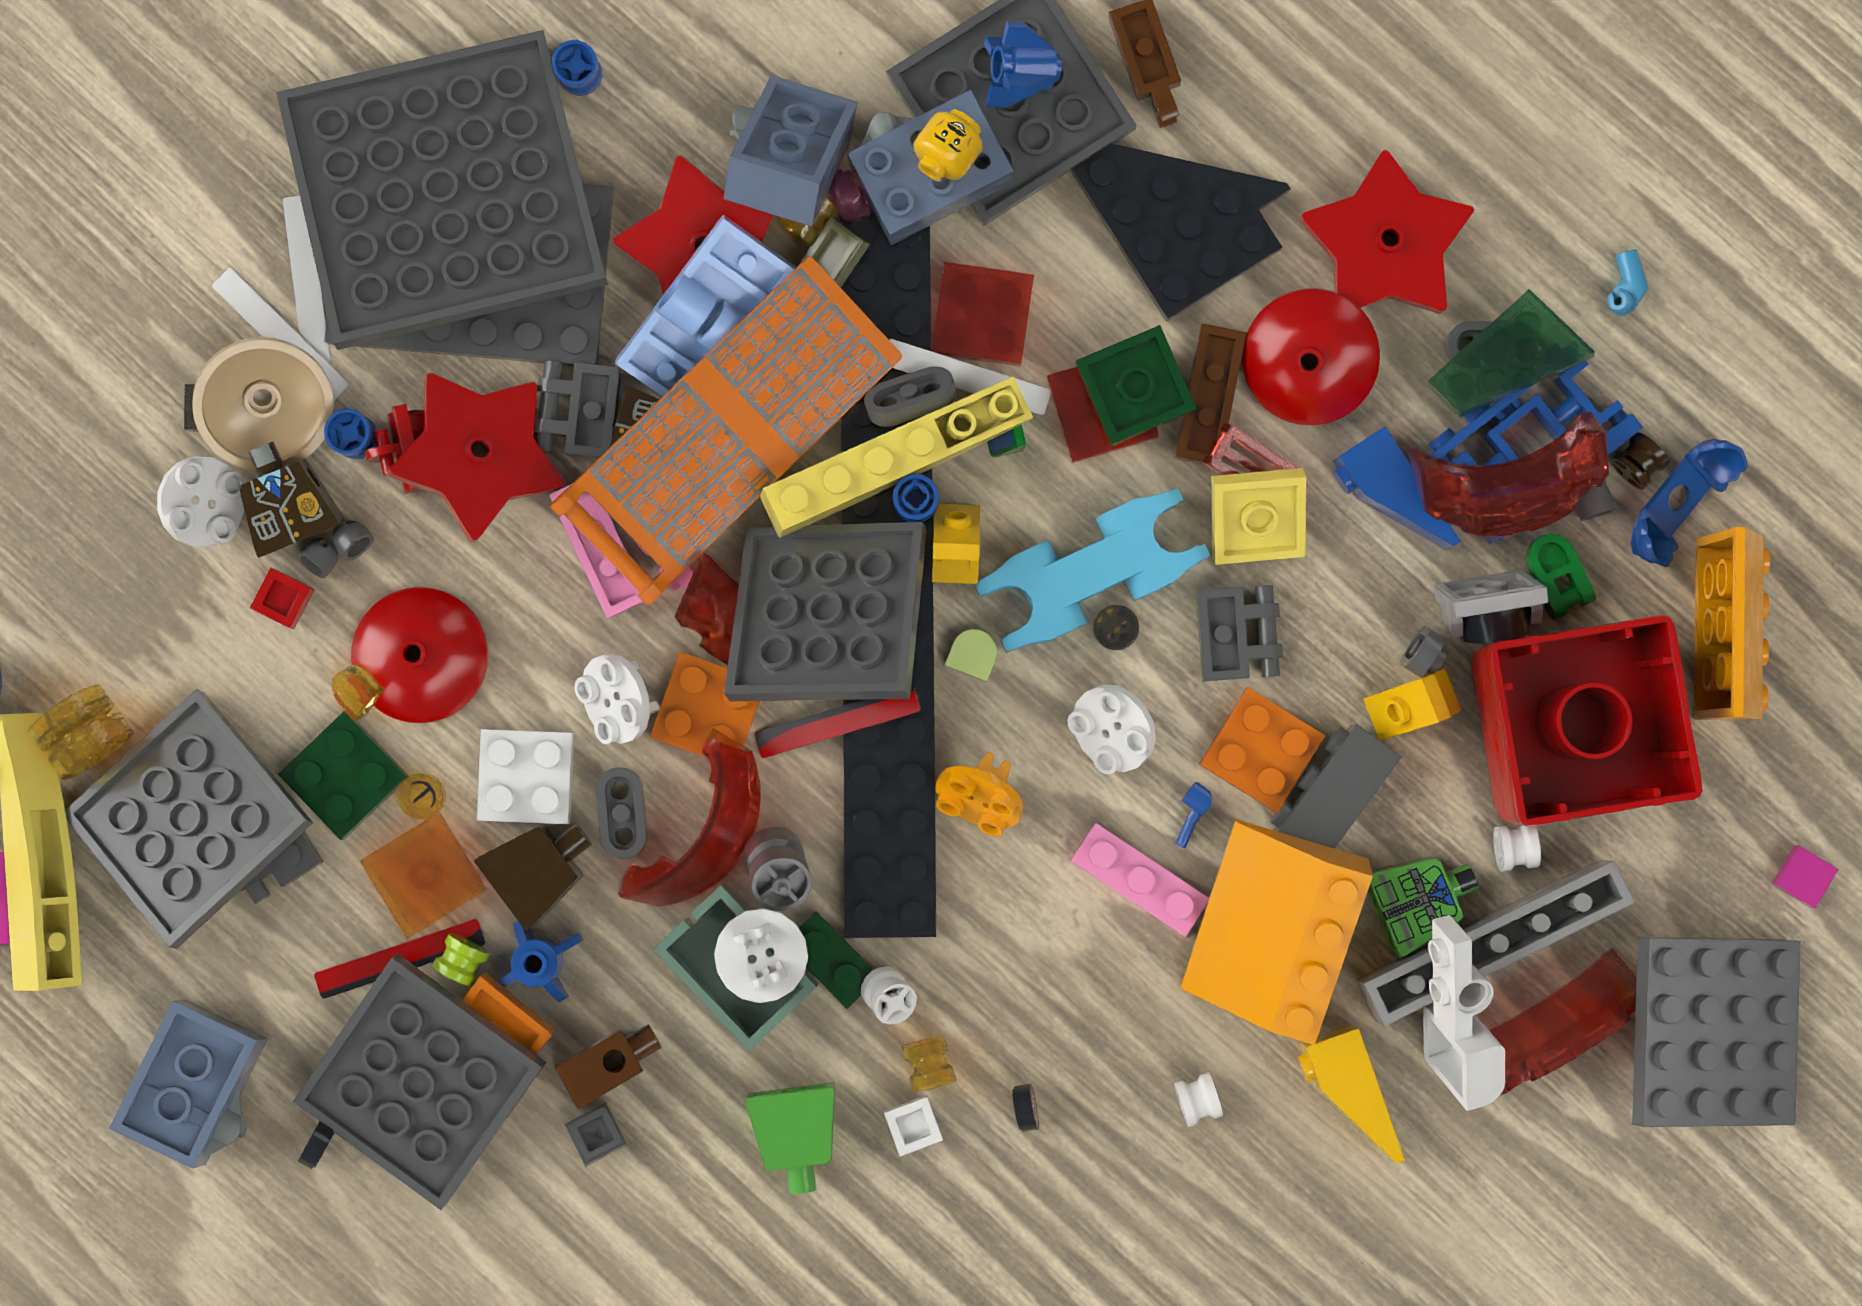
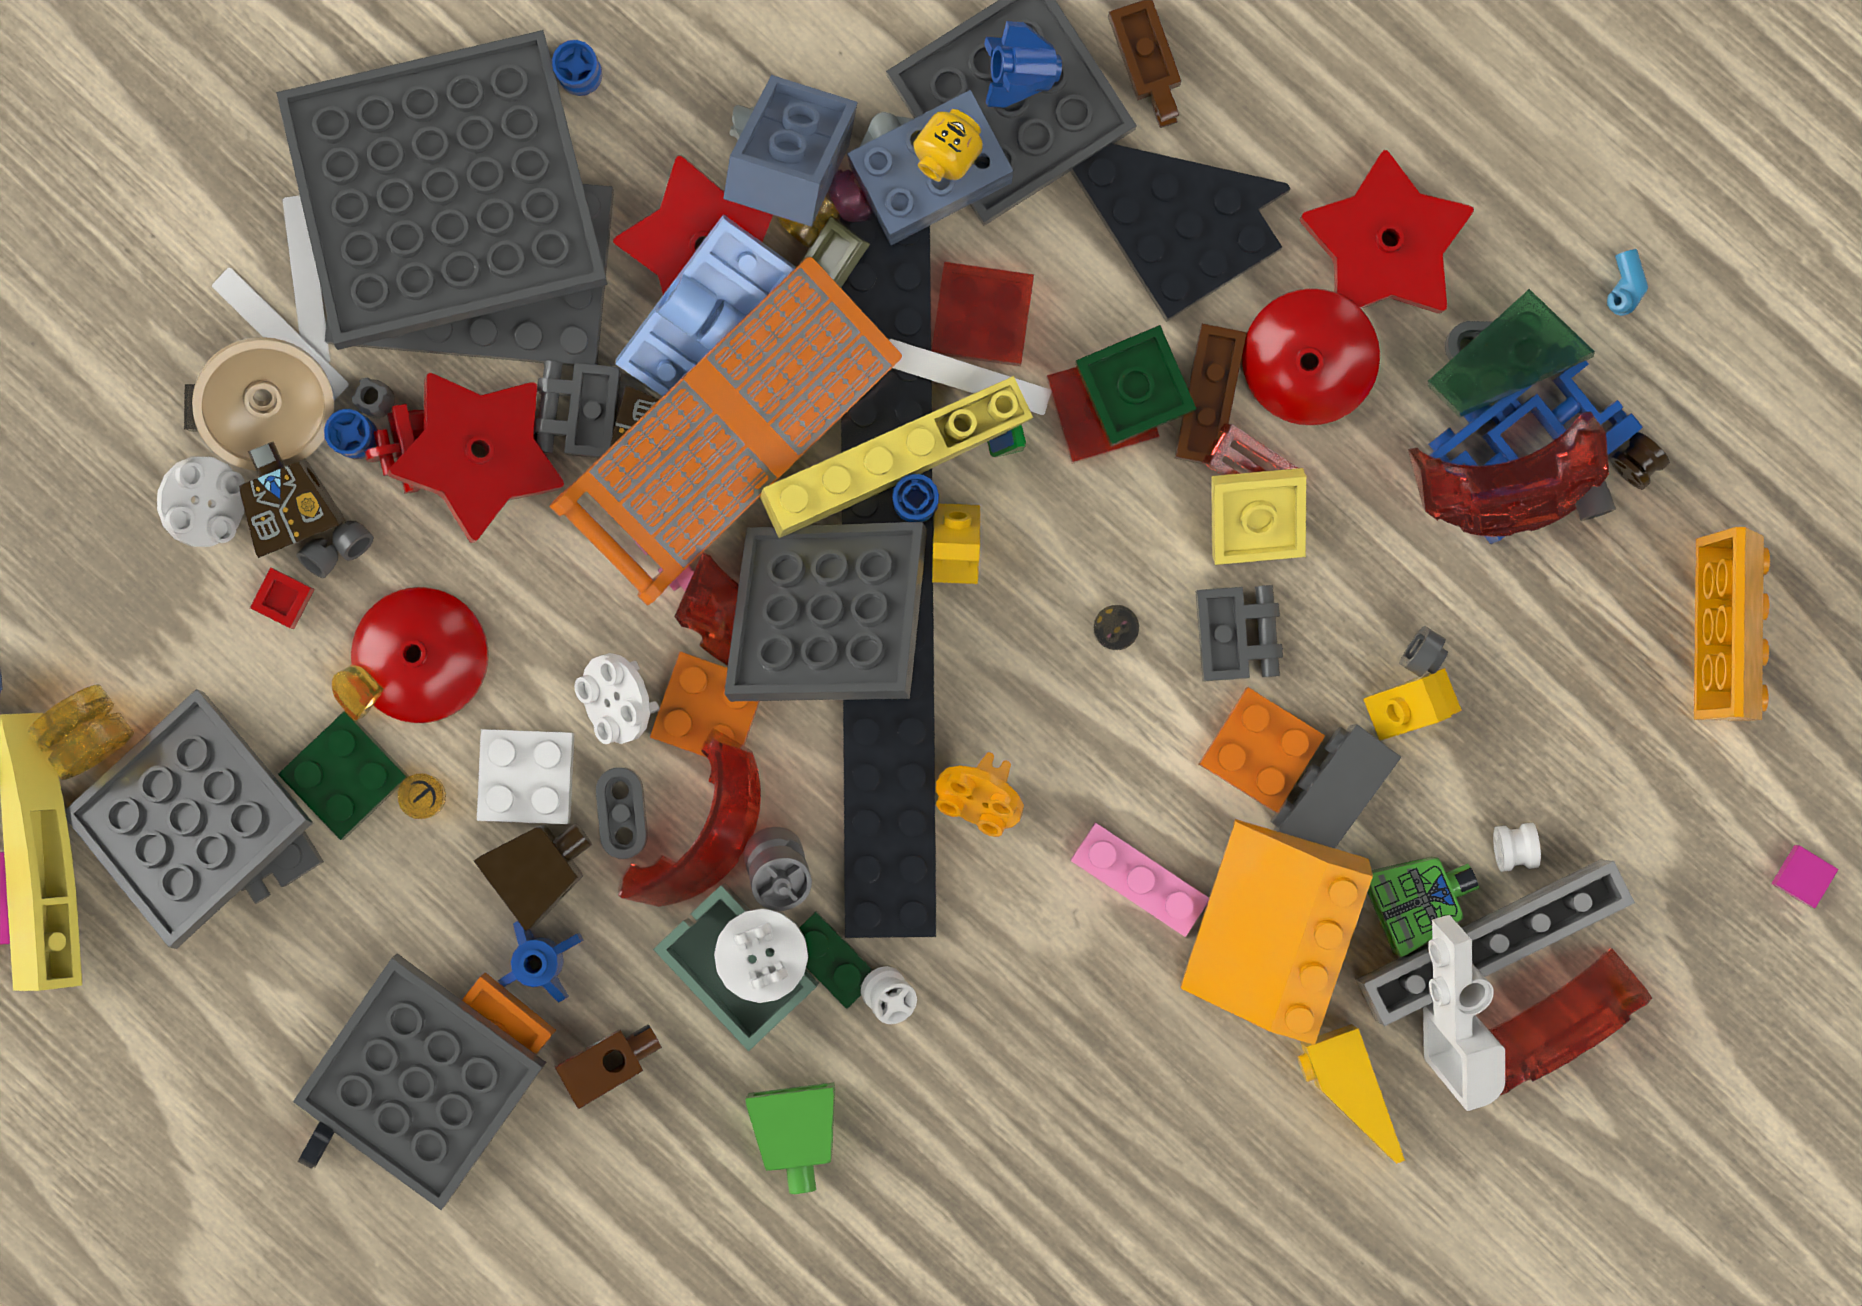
(190, 1086): sand blue piece -> none
(368, 968): red sticker -> none
(384, 402): none -> dark grey hose
(423, 875): clear orange plate -> none
(460, 959): lime wheel -> none
(595, 1134): dark grey tile -> none
(609, 584): bright pink plate -> none
(833, 723): red sticker -> none
(910, 396): dark grey plate -> none
(913, 1125): white plate -> none
(929, 1062): clear yellow wheel -> none
(973, 654): yellowish green tile -> none
(1025, 1107): black tile -> none
(1123, 555): medium azure piece -> none
(1125, 745): white plate -> none
(1198, 1099): white wheel -> none
(1199, 800): blue hand -> none
(1386, 481): blue slope -> none
(1491, 606): light grey piece -> none
(1551, 558): green plate -> none
(1586, 722): red brick -> none
(1705, 466): blue piece -> none
(1716, 1032): dark grey plate -> none

